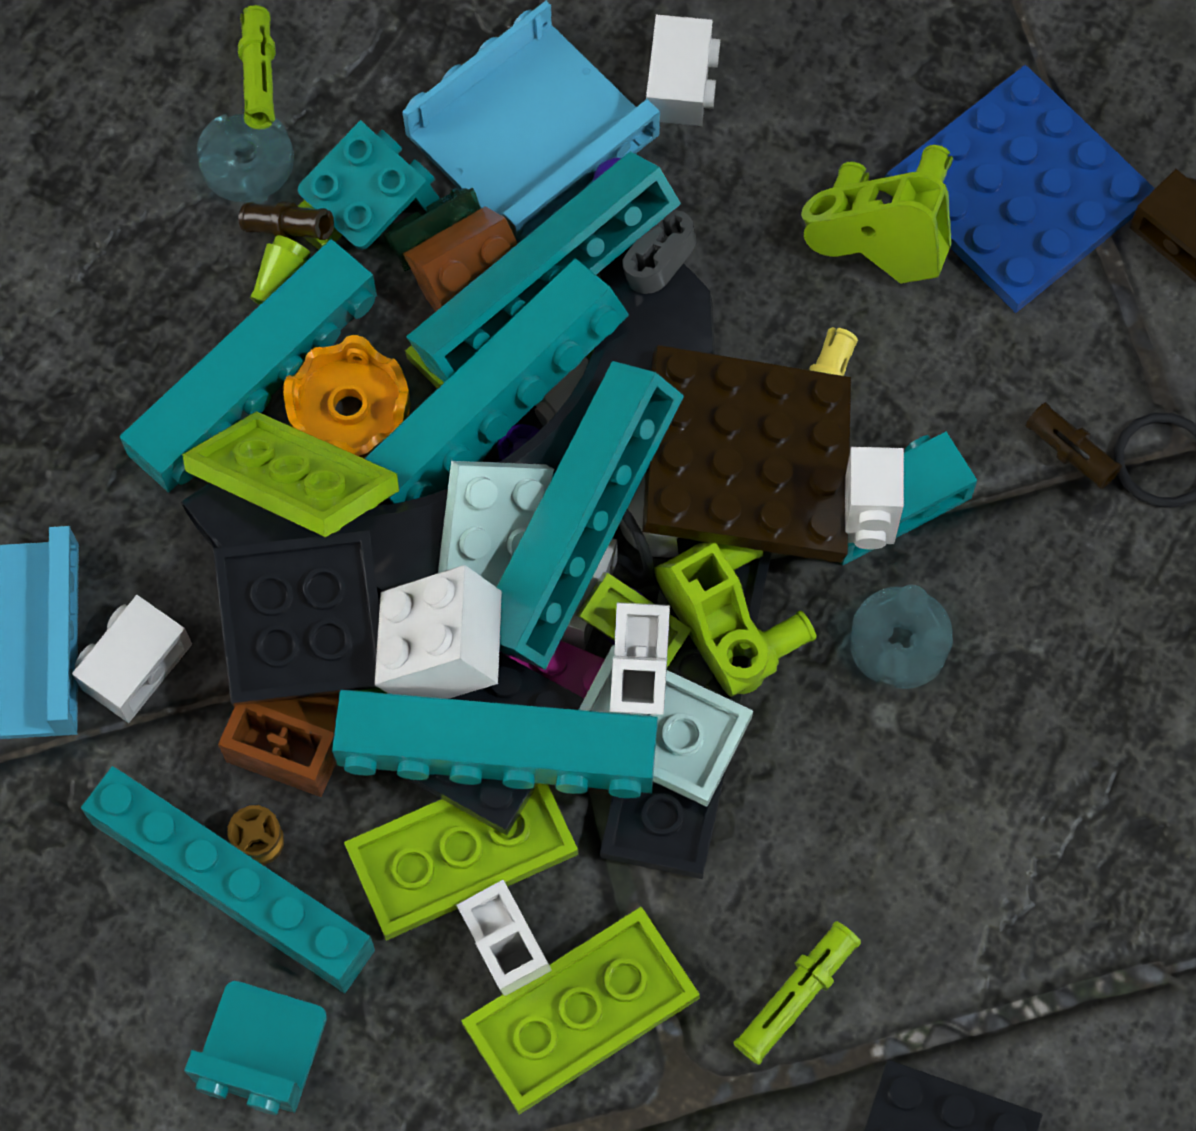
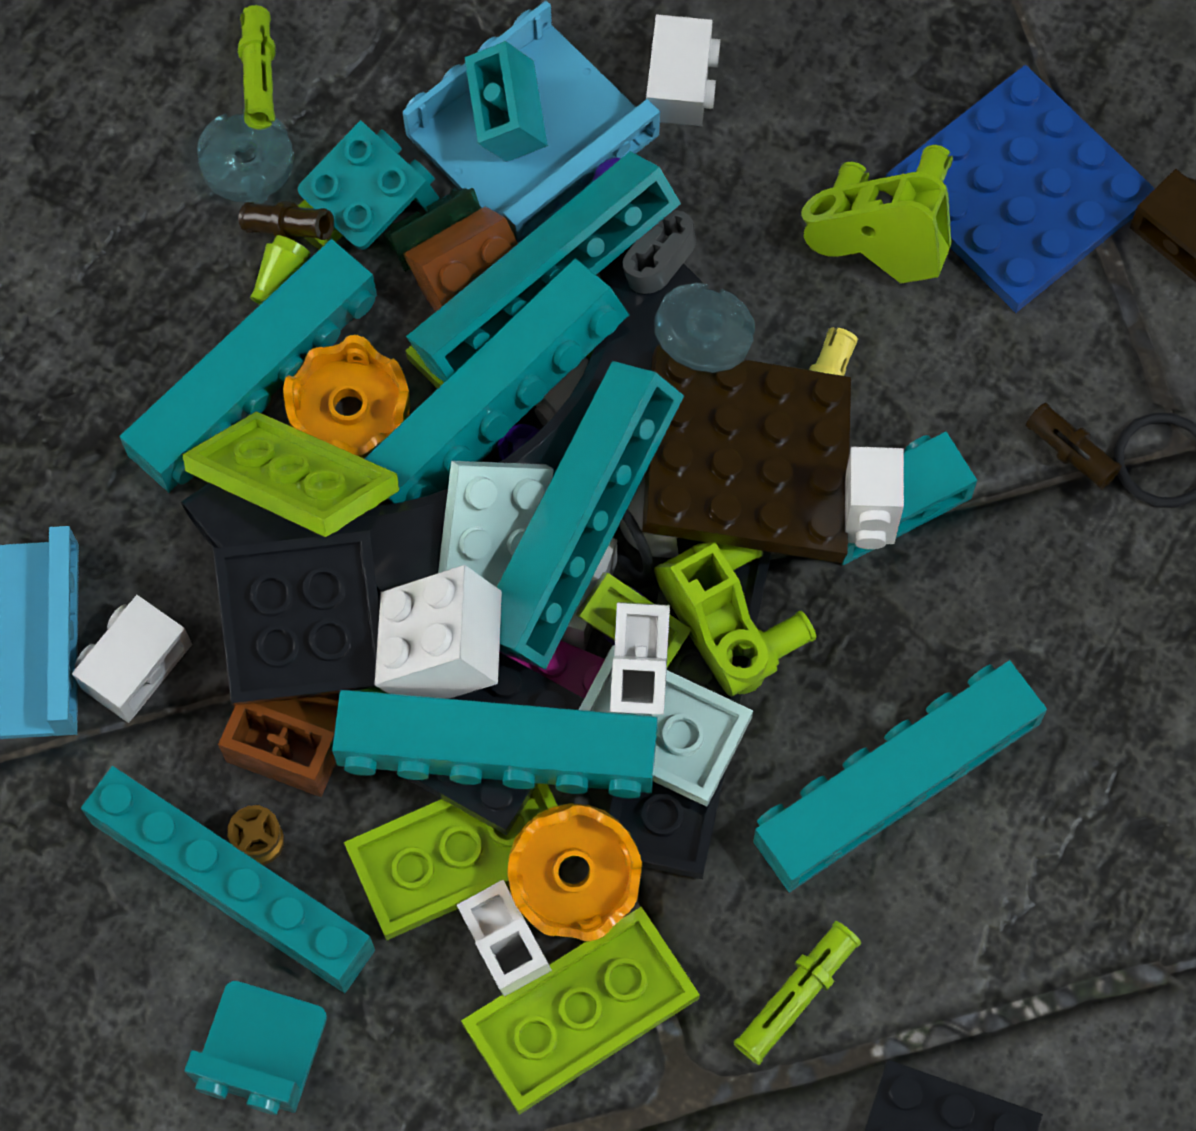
(505, 101): none -> teal brick
(583, 908): none -> light orange plate
(704, 328): none -> clear light blue tile
(898, 775): none -> teal brick
(909, 609): clear light blue plate -> none

